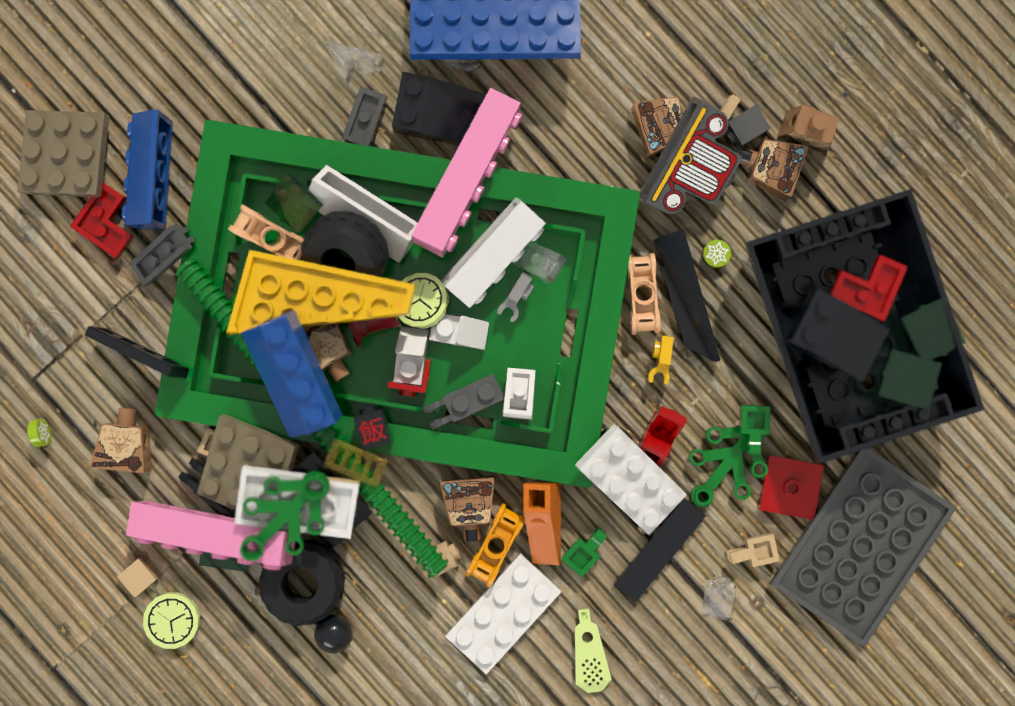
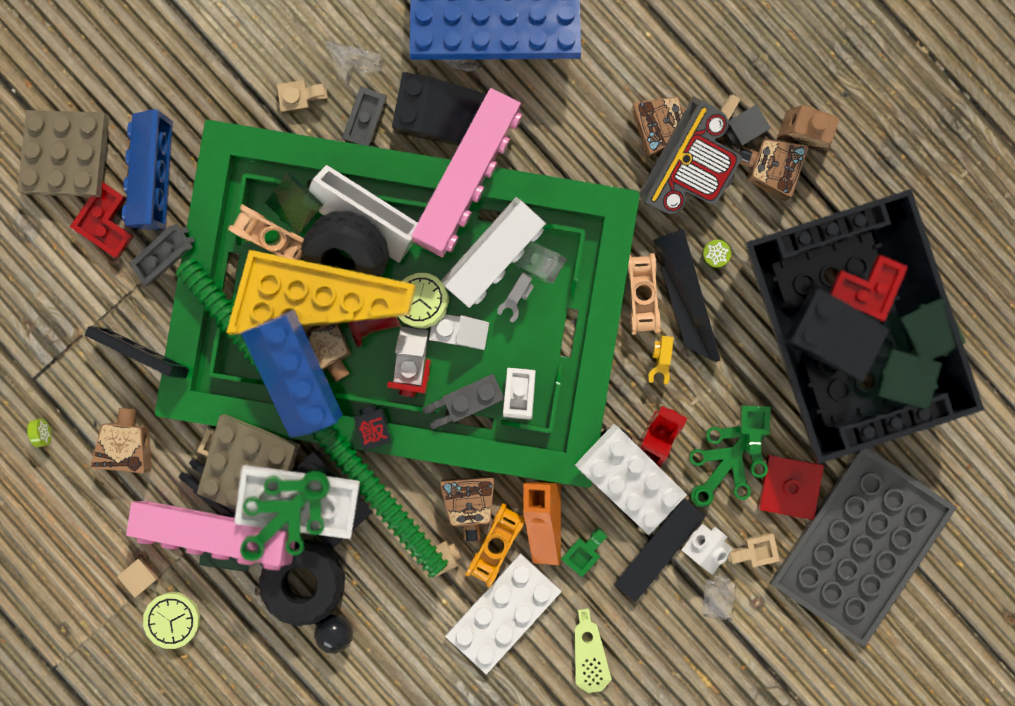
(296, 95): none -> tan plate
(330, 463): clear yellow slope -> none
(708, 548): none -> white brick

